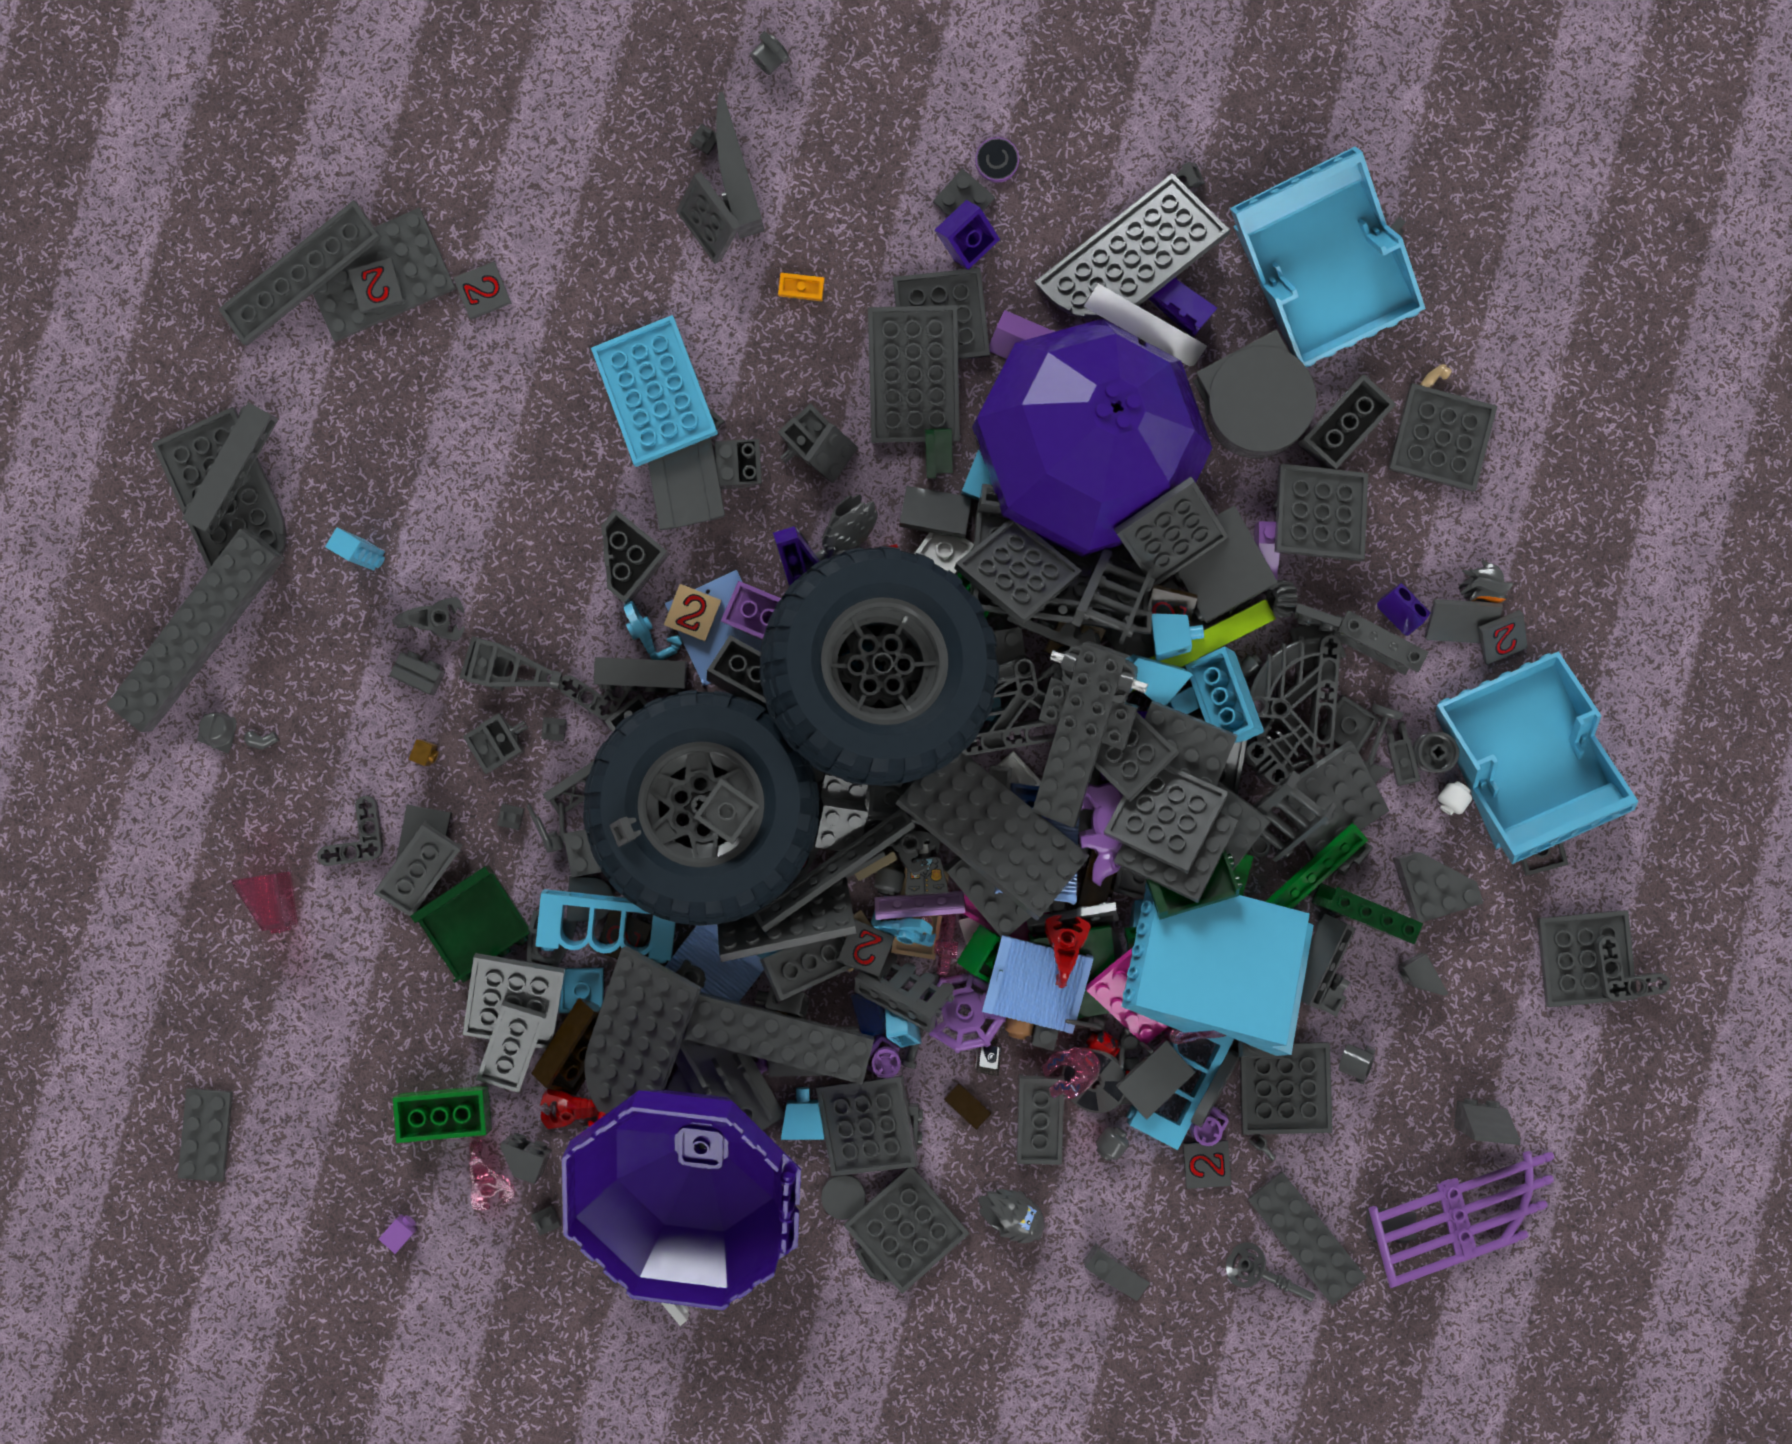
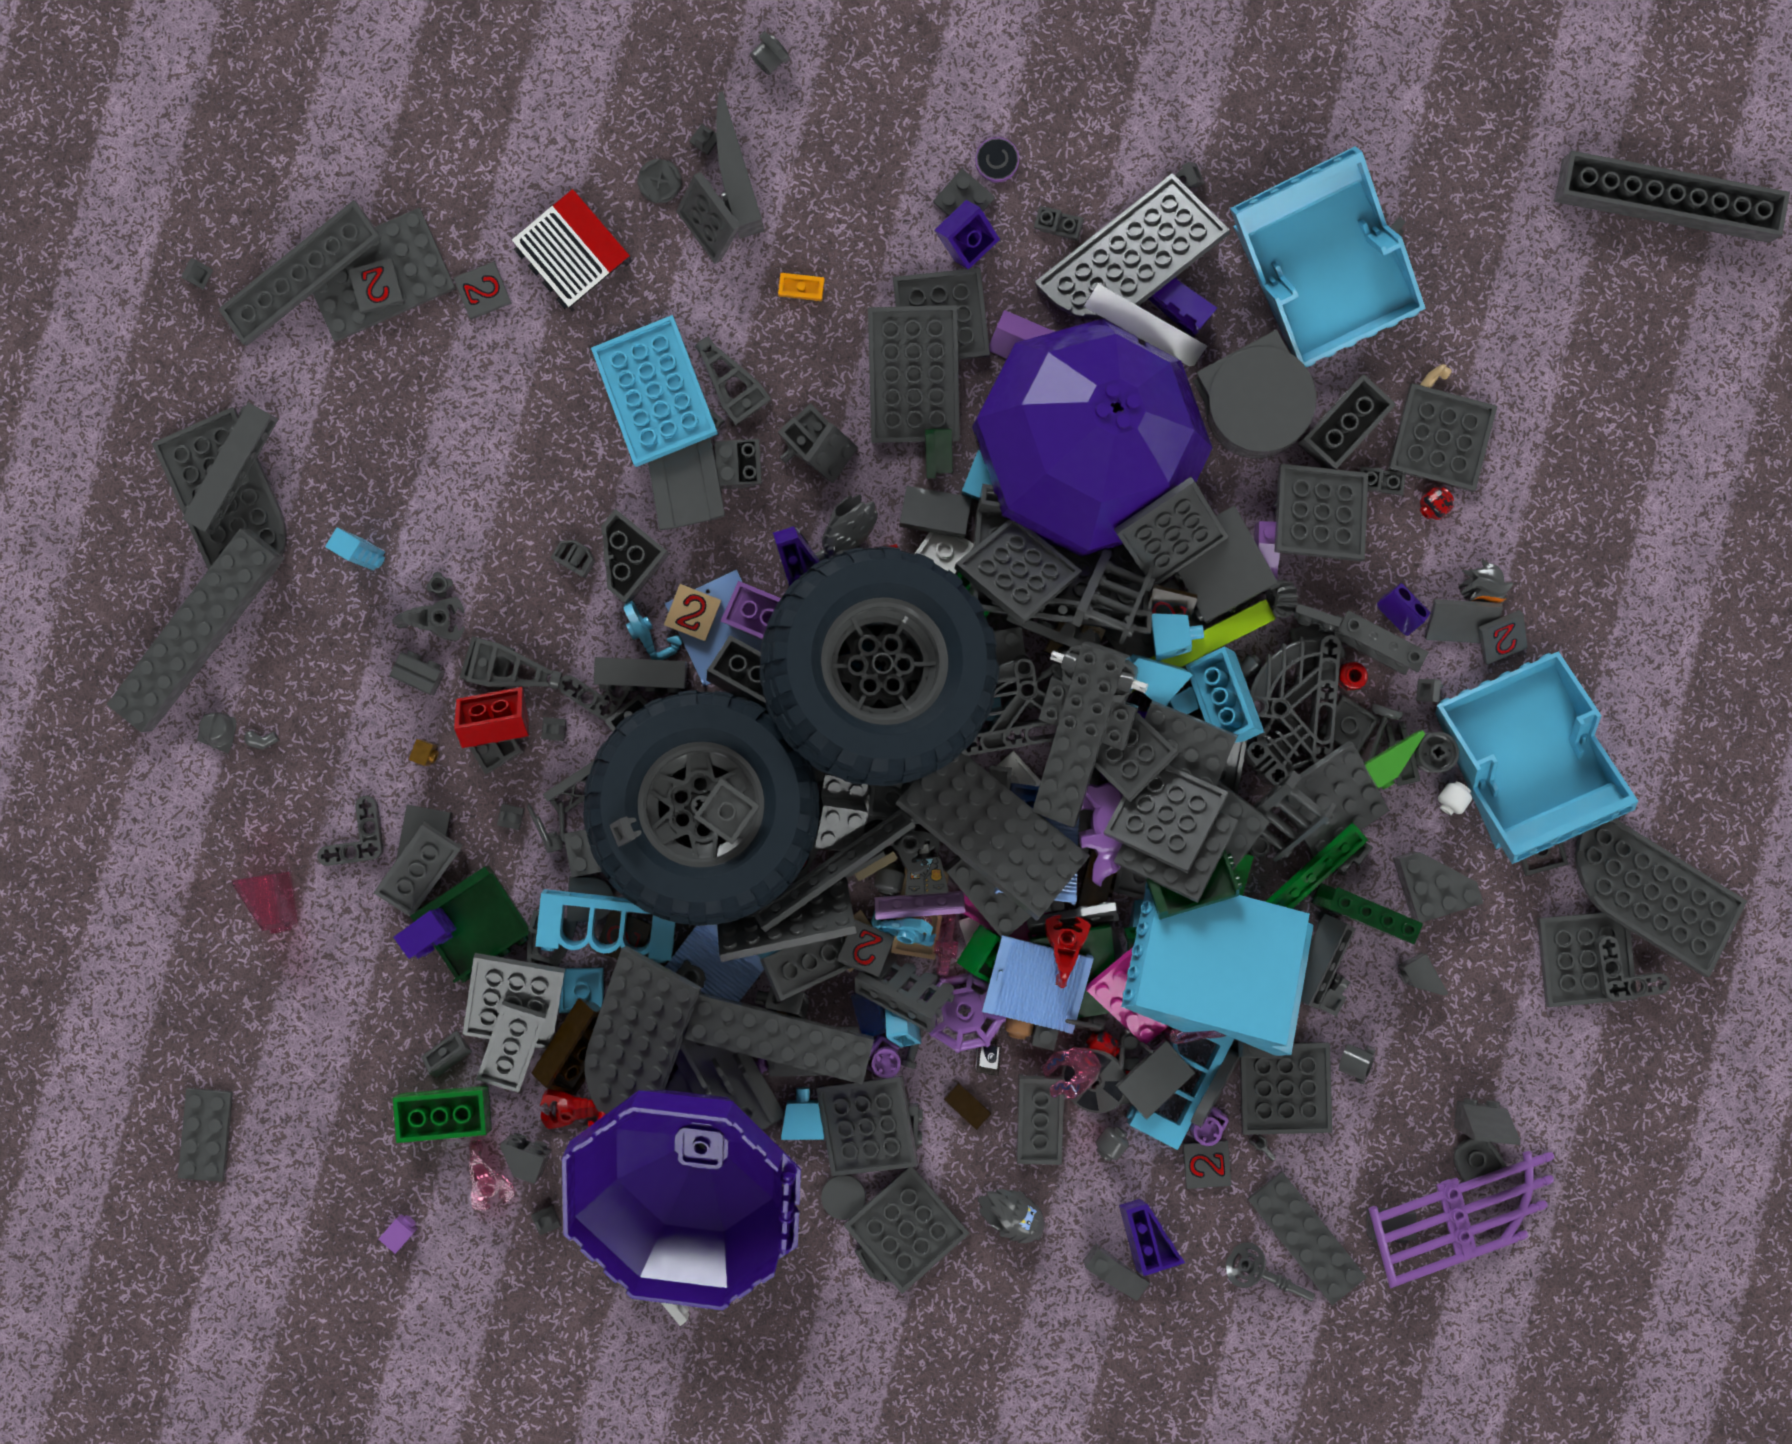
(197, 273): none -> dark grey tile
(424, 933): none -> dark purple brick
(437, 578): none -> dark grey plate
(446, 1054): none -> dark grey slope
(491, 717): none -> red slope
(570, 249): none -> panel
(574, 557): none -> dark grey piece
(659, 181): none -> dark grey tile
(748, 401): none -> dark grey plate
(1059, 224): none -> dark grey slope
(1147, 1240): none -> dark purple wedge
(1359, 675): none -> red head
(1385, 481): none -> dark grey slope
(1390, 763): none -> bright green slope
(1429, 690): none -> dark grey tile
(1436, 503): none -> red head
(1476, 1159): none -> dark grey tile
(1657, 894): none -> dark grey plate
(1672, 196): none -> dark grey brick

